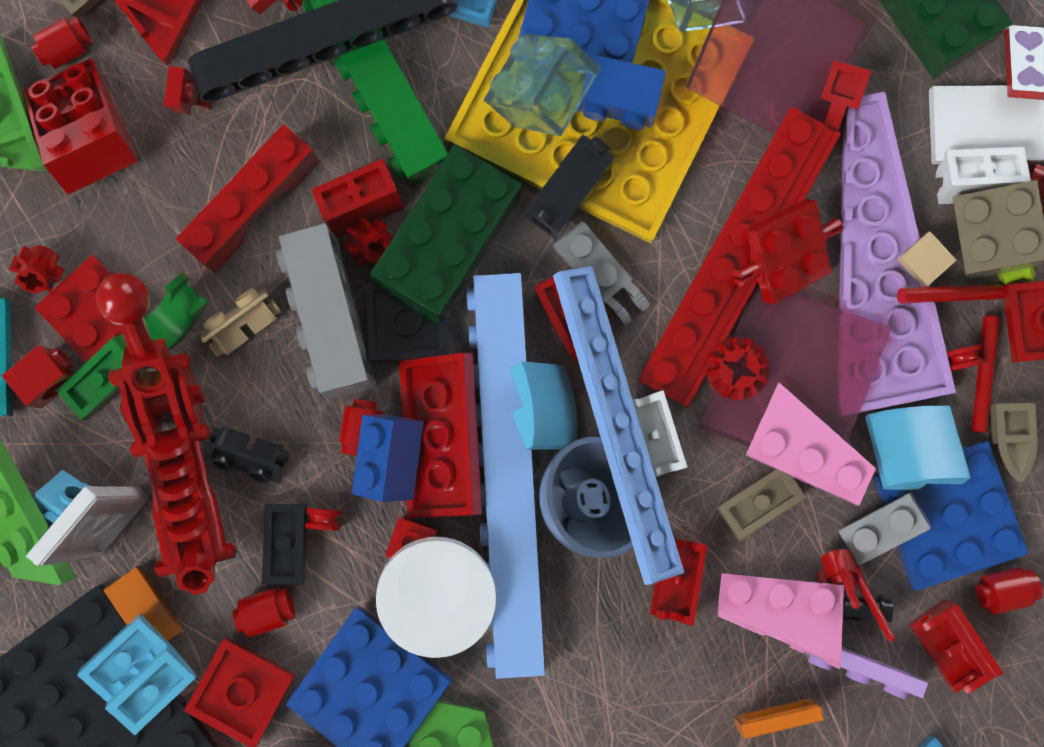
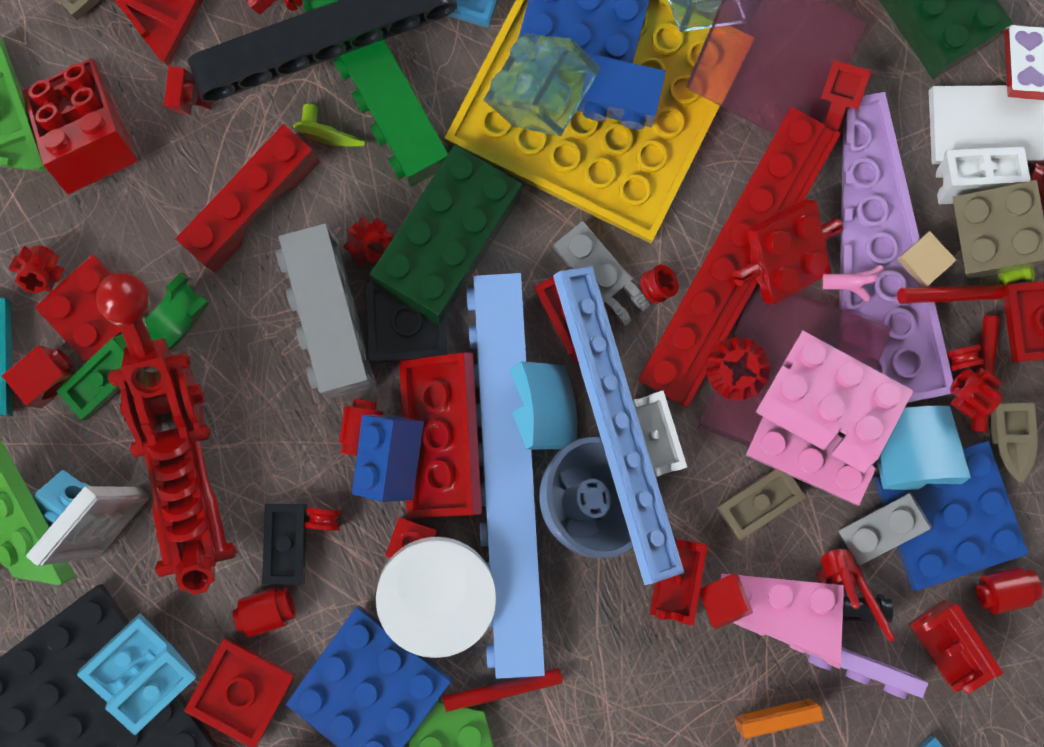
(61, 42): red brick -> none
(137, 595): orange tile -> none
(226, 329): tan hinge -> none
(228, 451): black hinge -> none
(323, 133): none -> lime bar
(361, 193): red hinge -> none
(501, 690): none -> red bar
(570, 186): black brick -> none
(659, 284): none -> red bush
(725, 601): none -> red tile
(832, 392): none -> bright pink piece
(852, 281): none -> bright pink bar
(976, 392): none -> red gear

